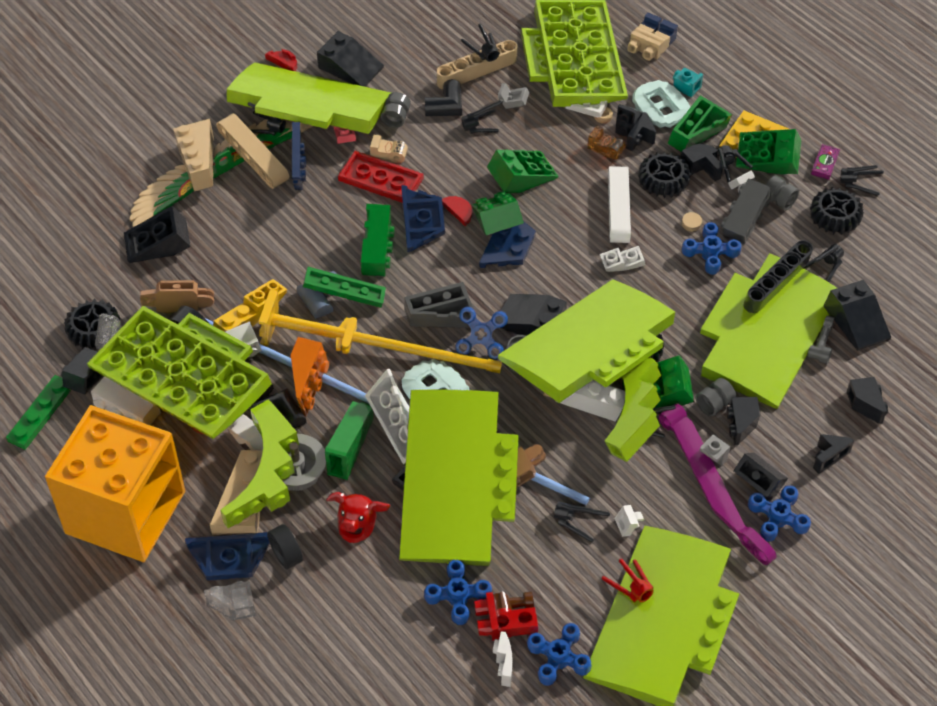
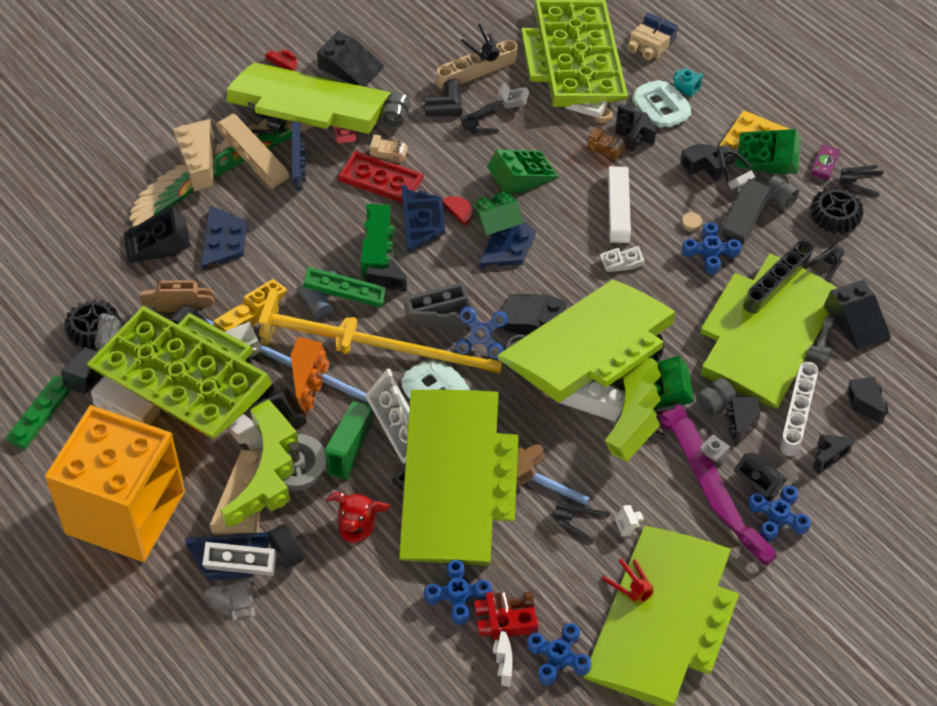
(223, 238): none -> dark blue wing
(239, 558): none -> white brick
(392, 278): none -> black slope
(663, 180): black gear -> none
(699, 124): green wedge -> none
(799, 409): none -> white beam

